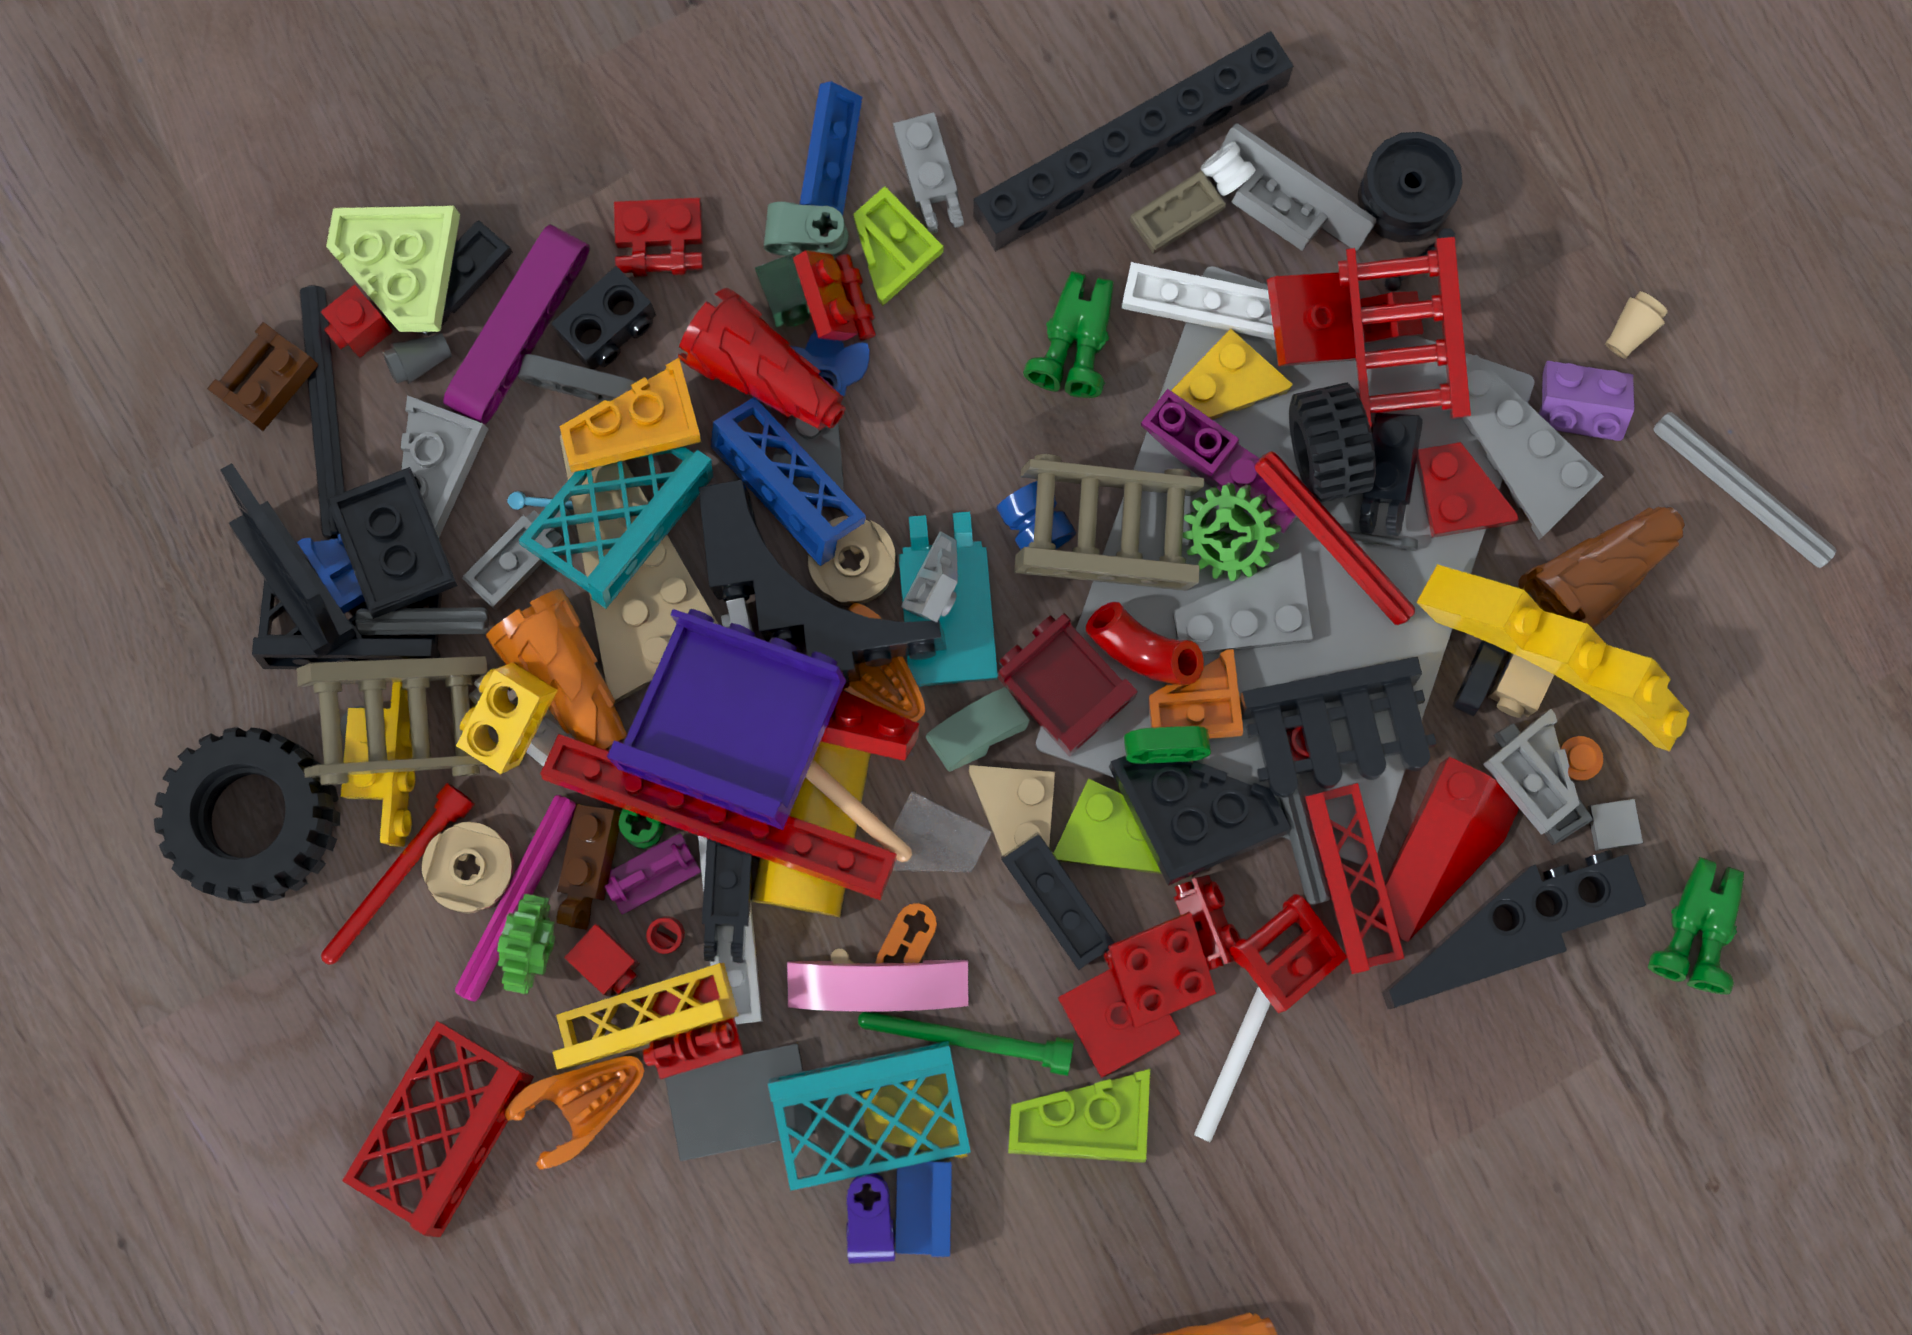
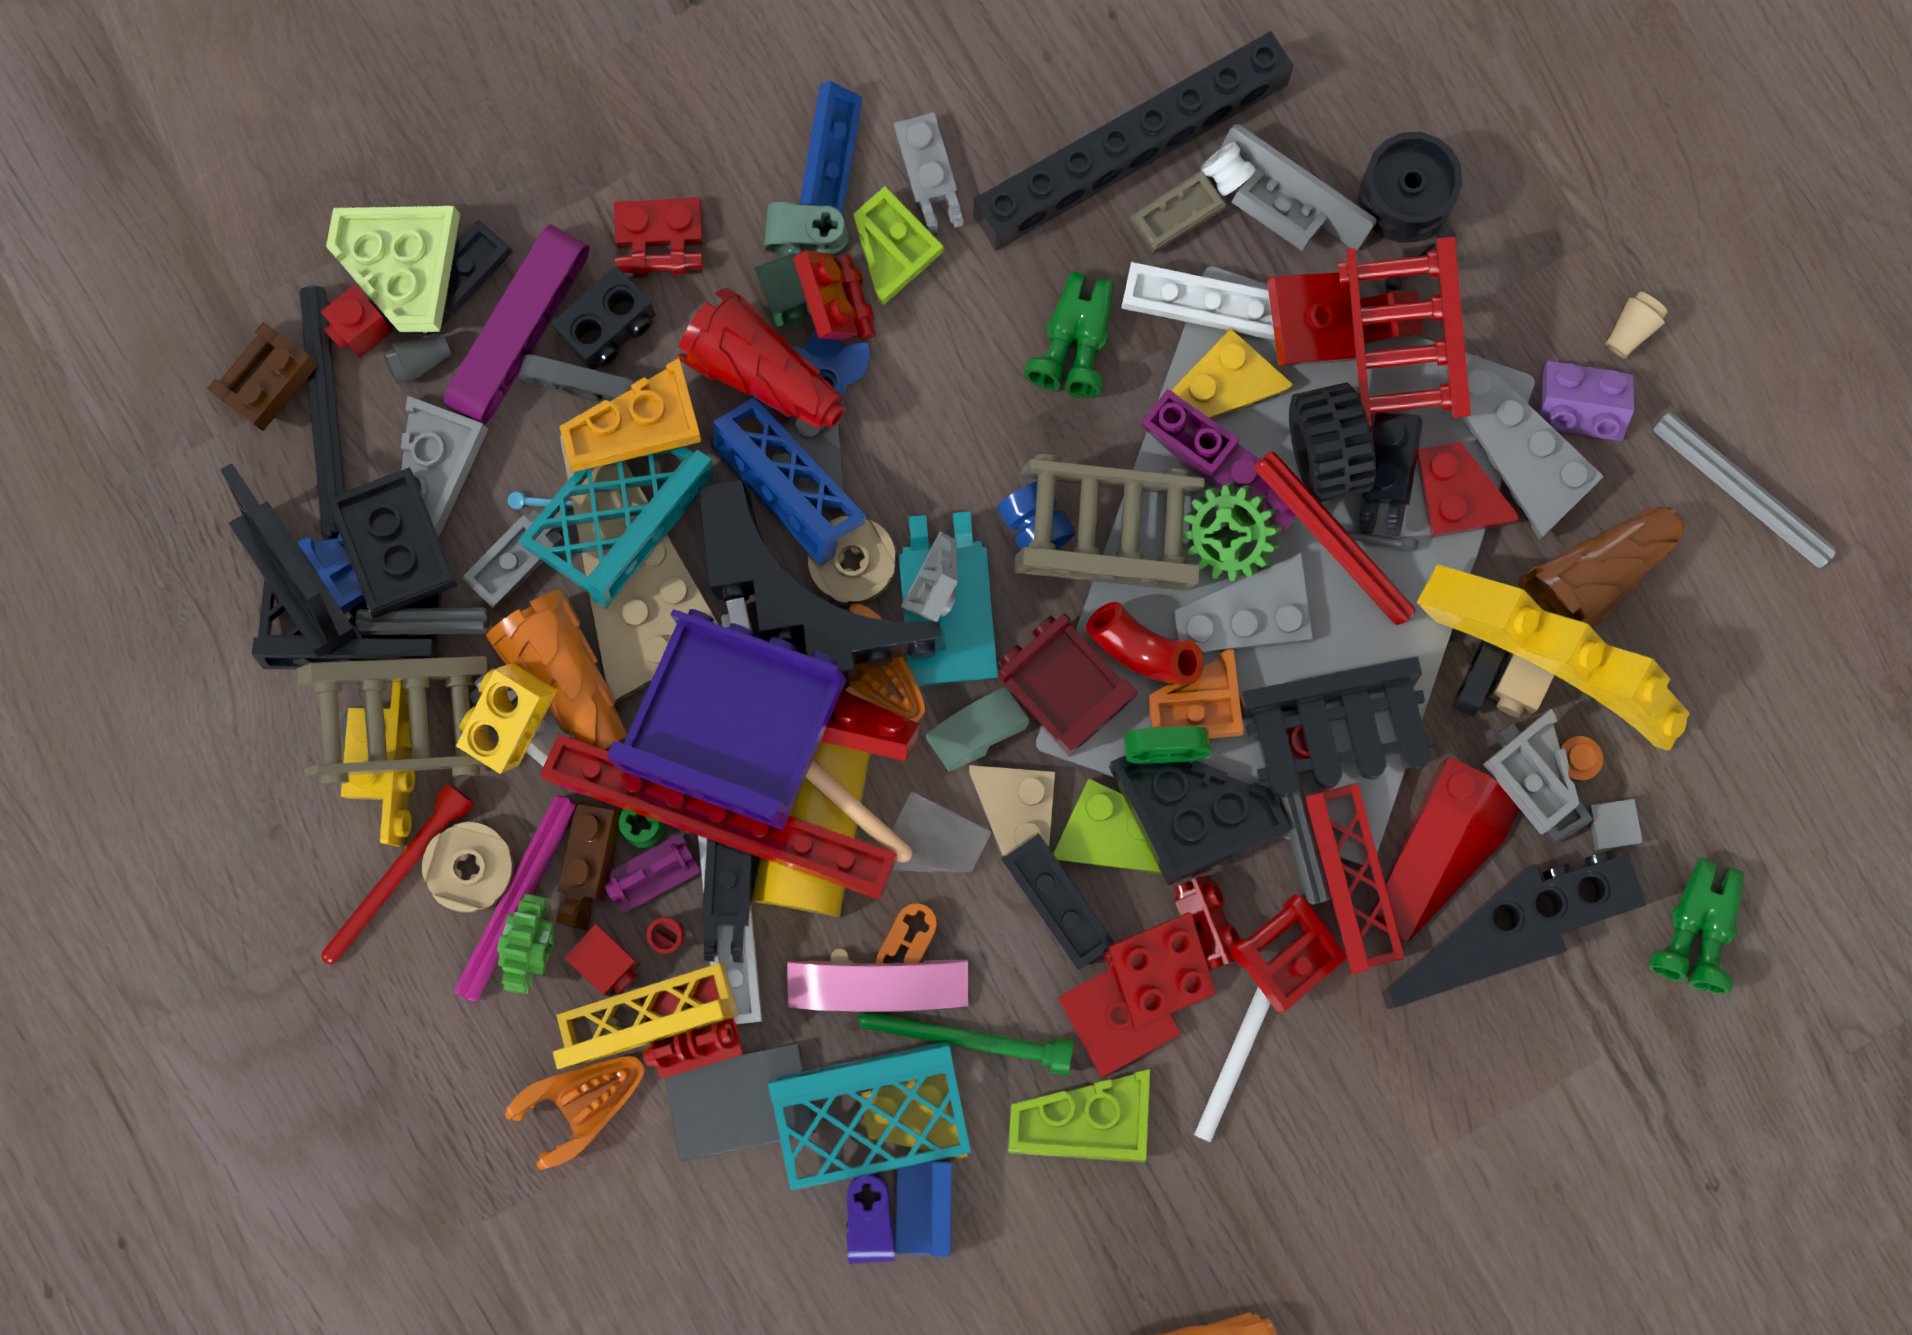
(191, 801): black tyre -> none
(464, 1156): red fence -> none

